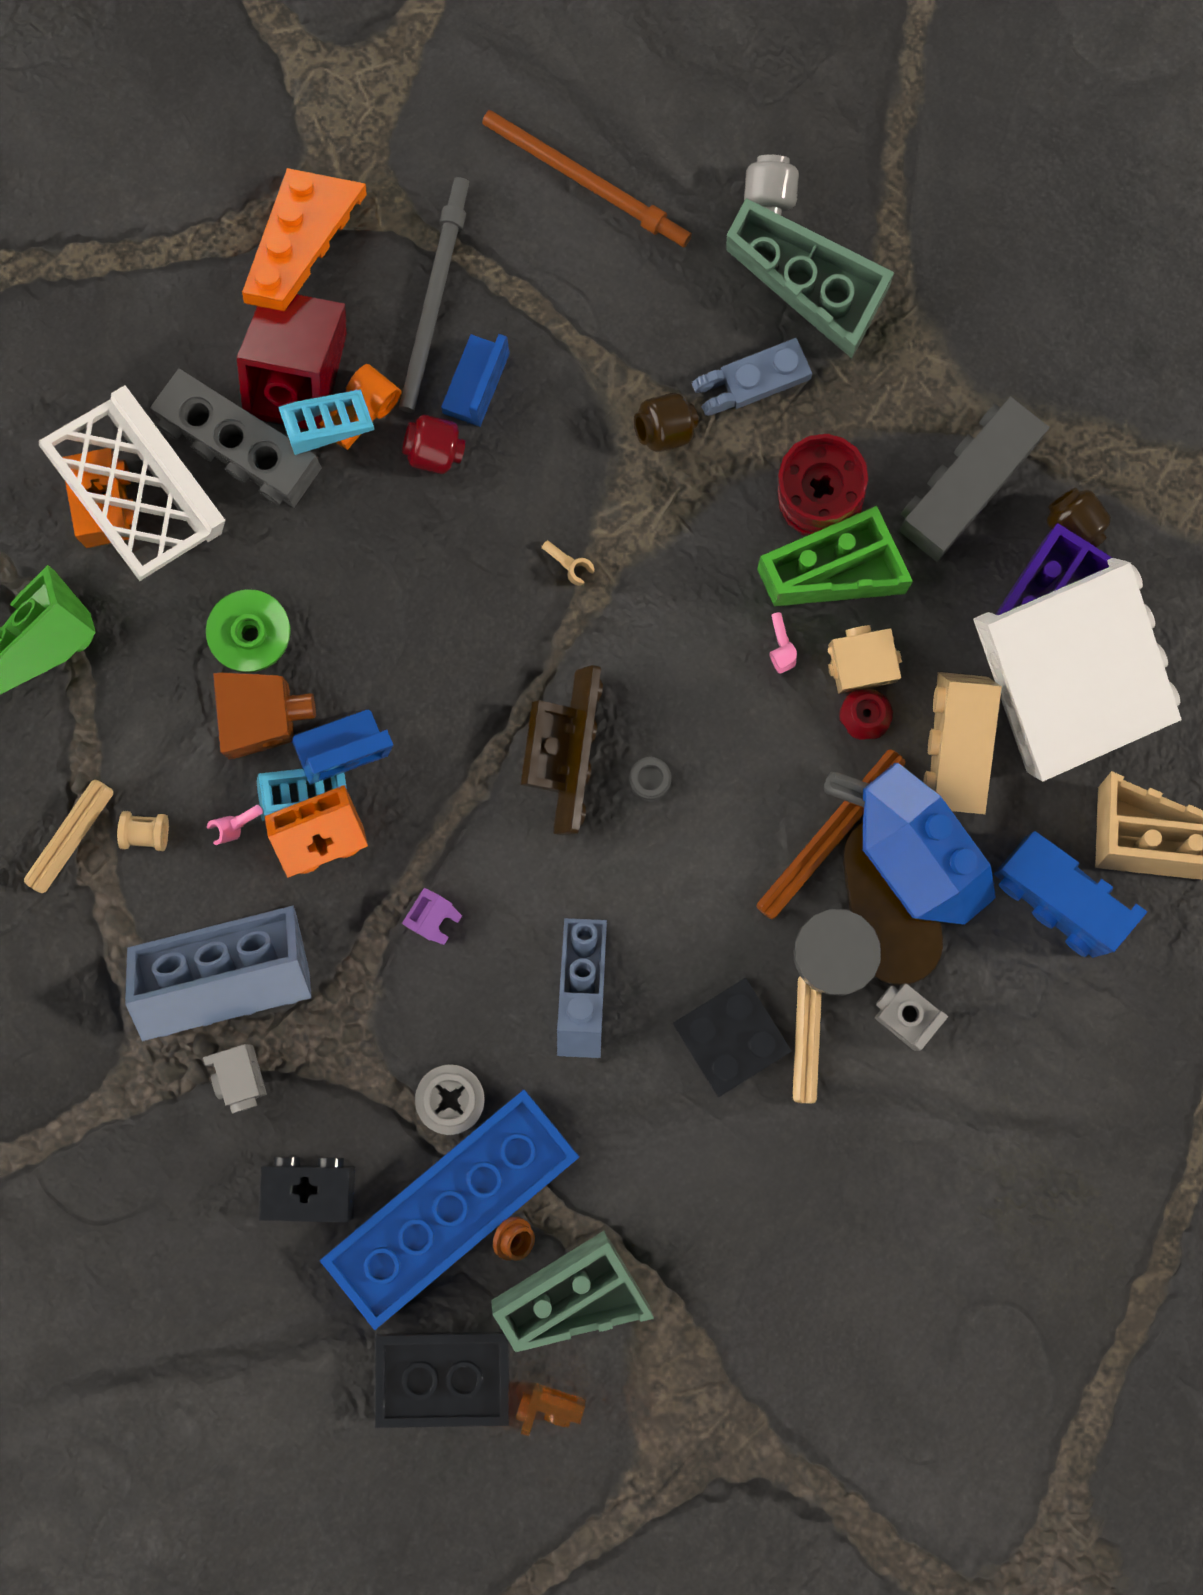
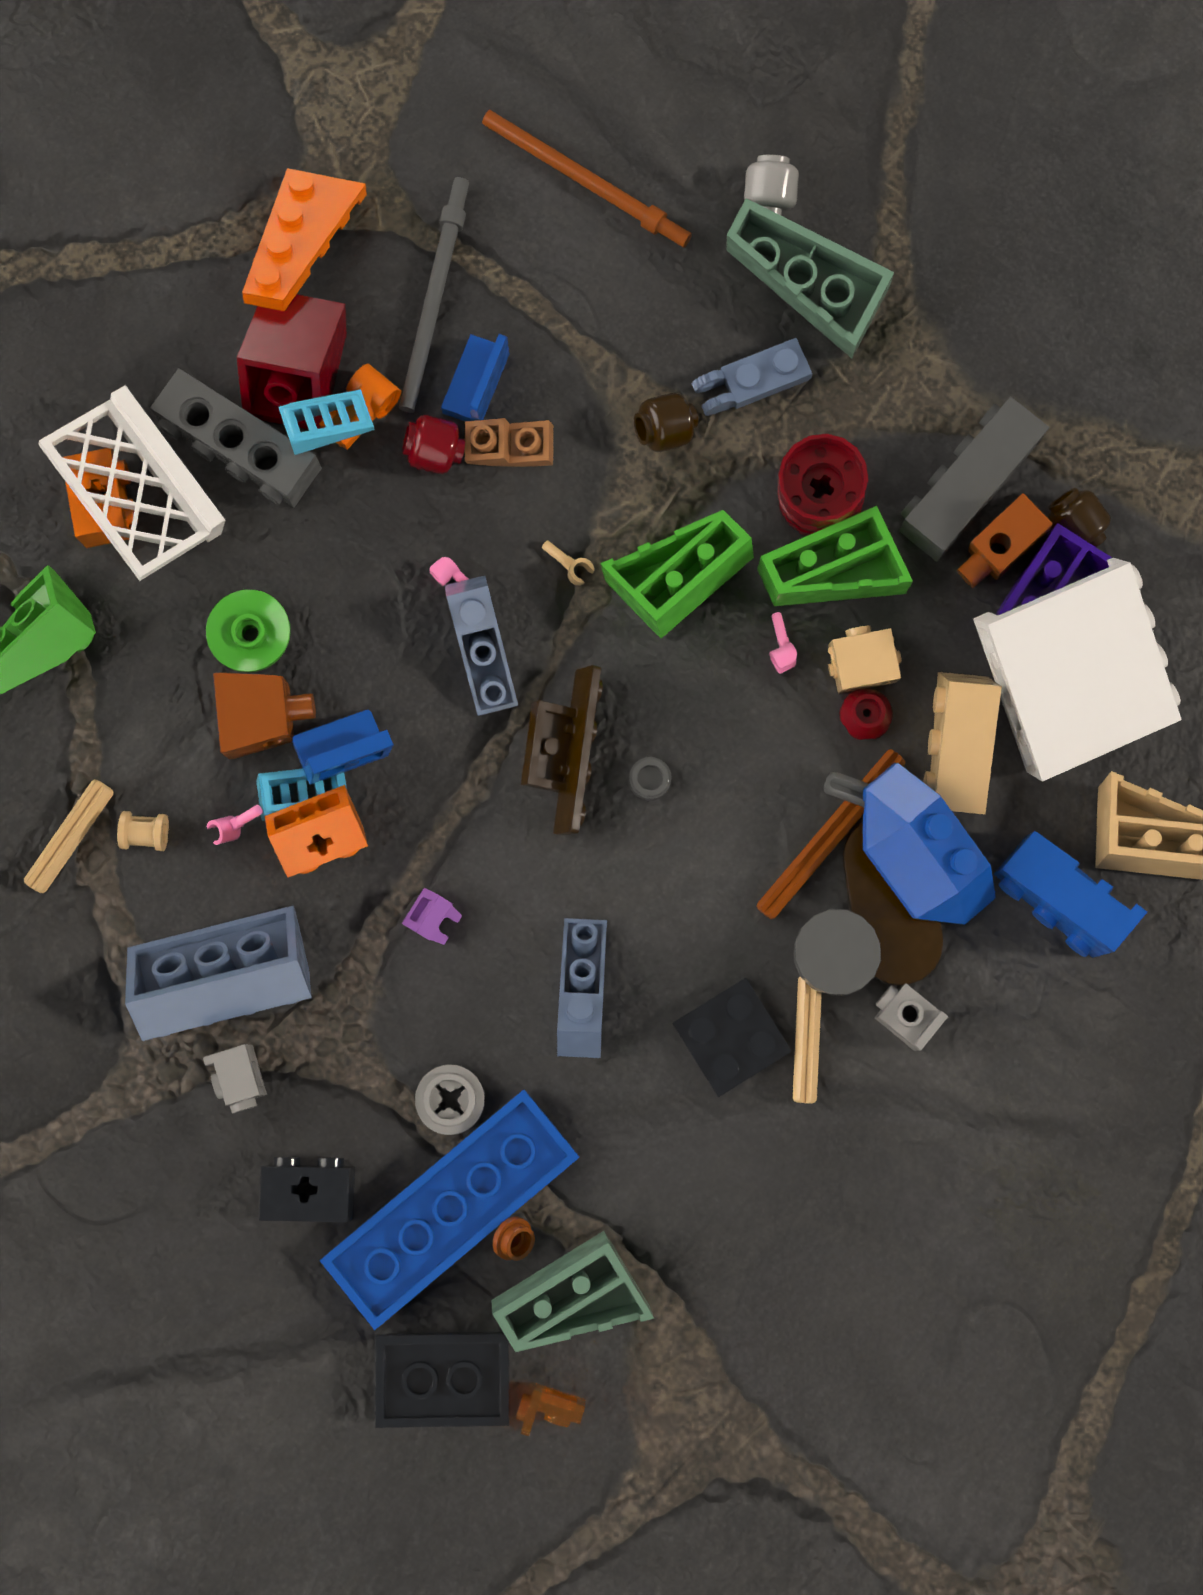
(445, 569): none -> bright pink hand
(481, 645): none -> sand blue slope
(511, 445): none -> medium nougat slope
(679, 572): none -> bright green wedge
(1016, 530): none -> dark orange torso

